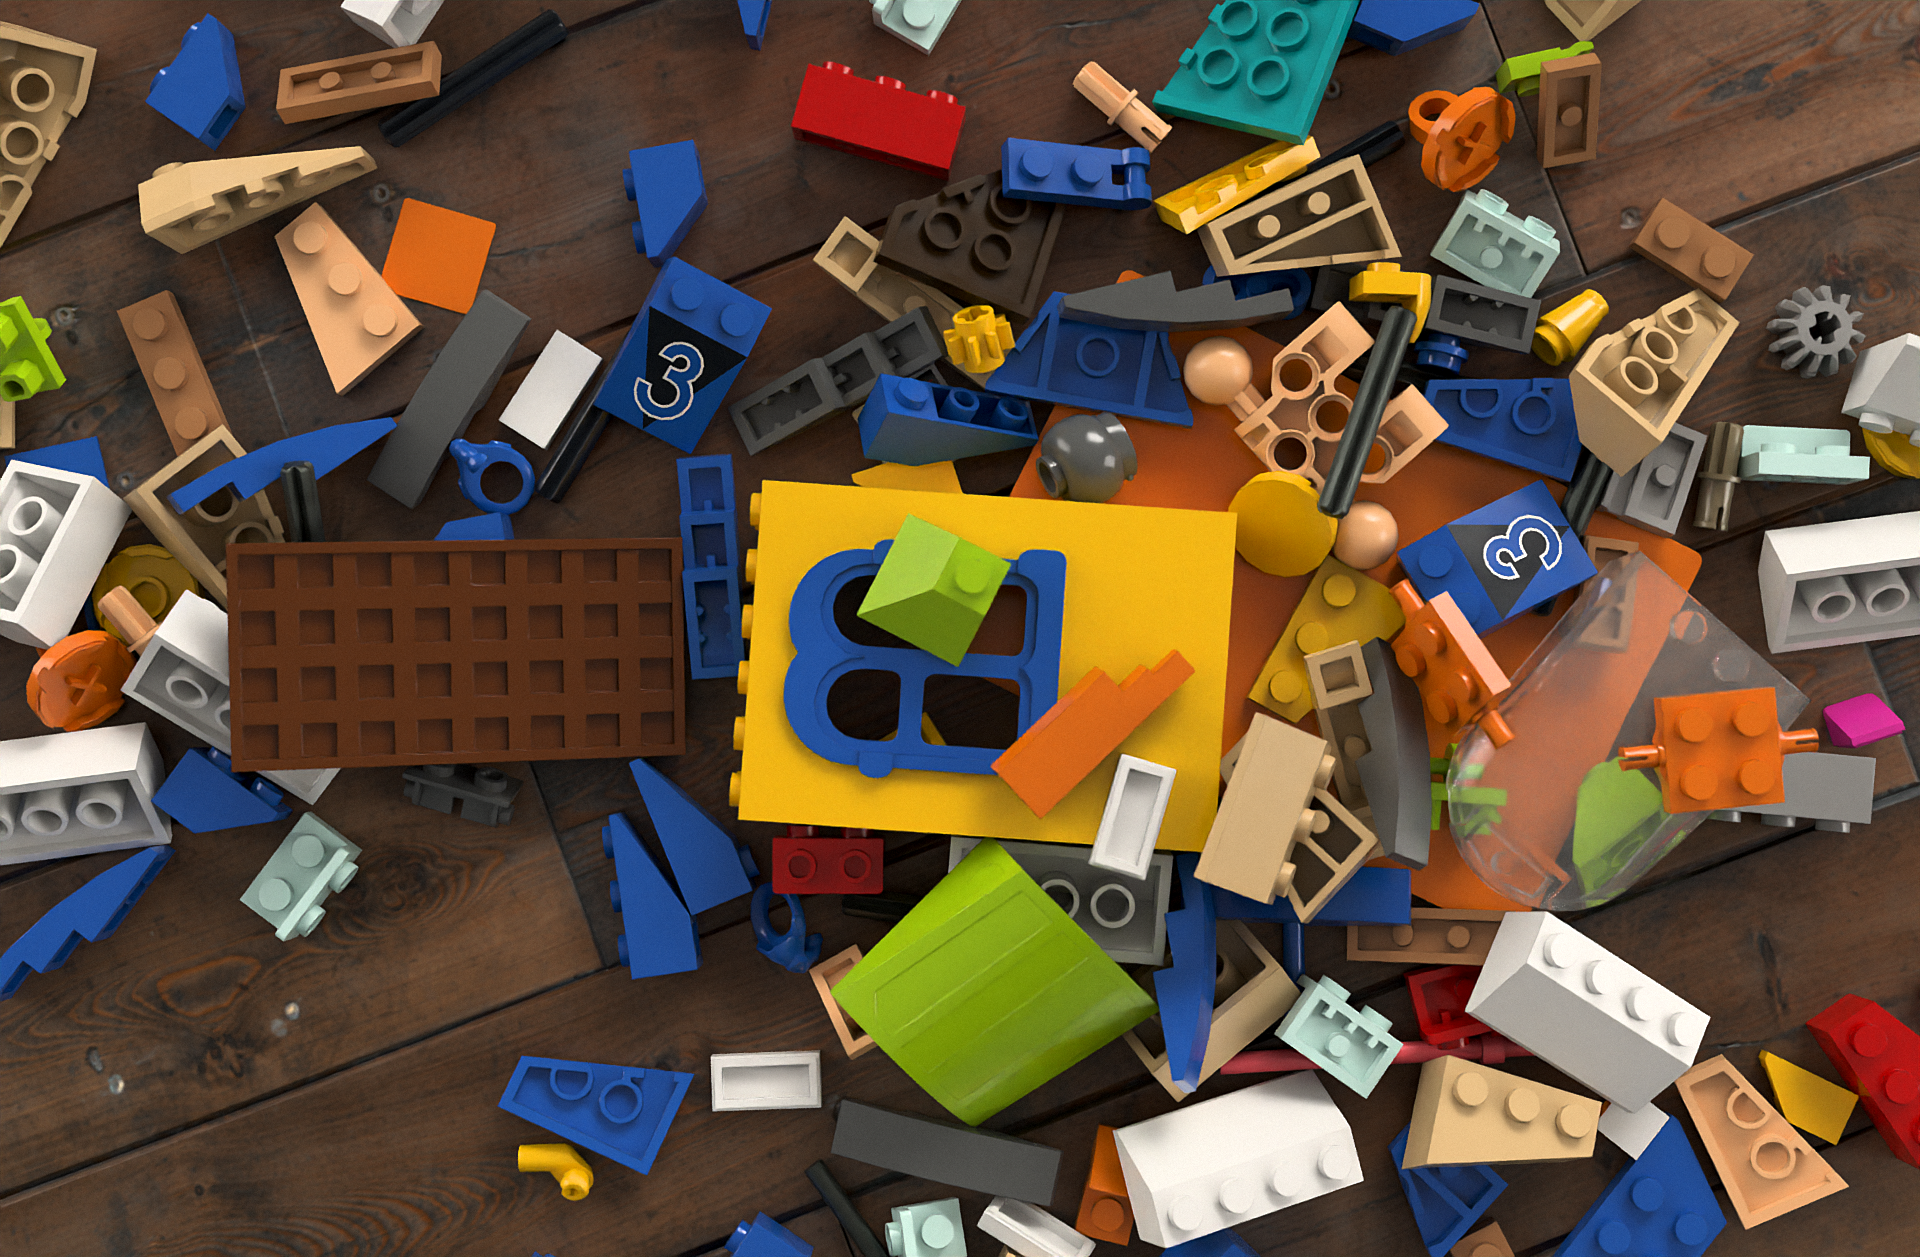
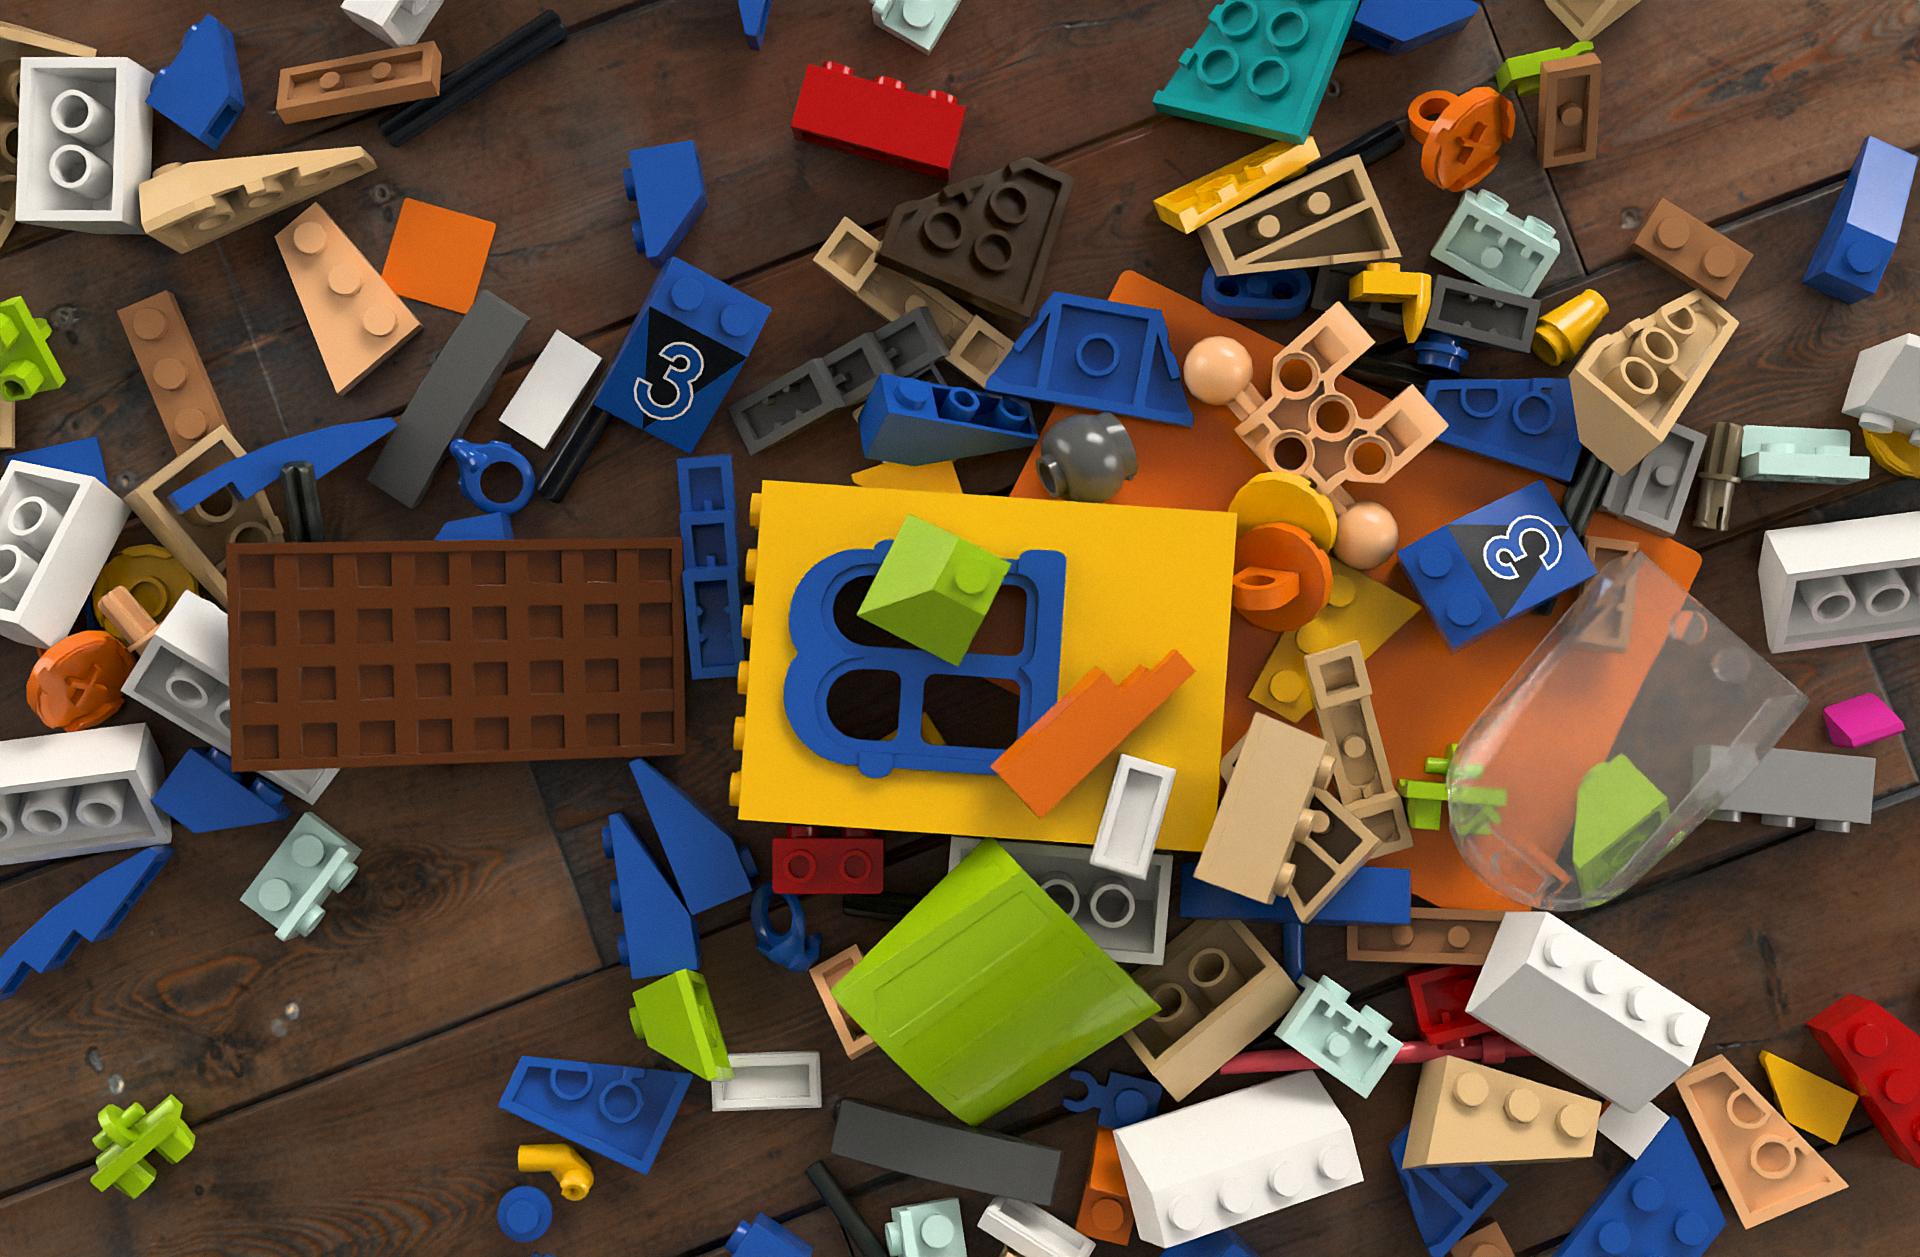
(83, 143): none -> white slope
(123, 1161): none -> lime hips
(485, 791): dark grey hinge -> none
(525, 1213): none -> blue plate
(682, 1024): none -> lime slope
(979, 339): yellow gear -> none
(1075, 174): blue plate -> none
(1120, 1100): none -> blue plate
(1121, 106): light nougat axle -> none
(1155, 306): dark grey slope -> none
(1188, 988): blue slope -> none
(1280, 577): none -> orange tile
(1366, 412): pearl dark grey axle -> none
(1398, 767): dark grey slope -> none
(1450, 665): orange plate -> none
(1718, 750): orange plate -> none
(1835, 323): light grey gear -> none
(1863, 224): none -> blue slope

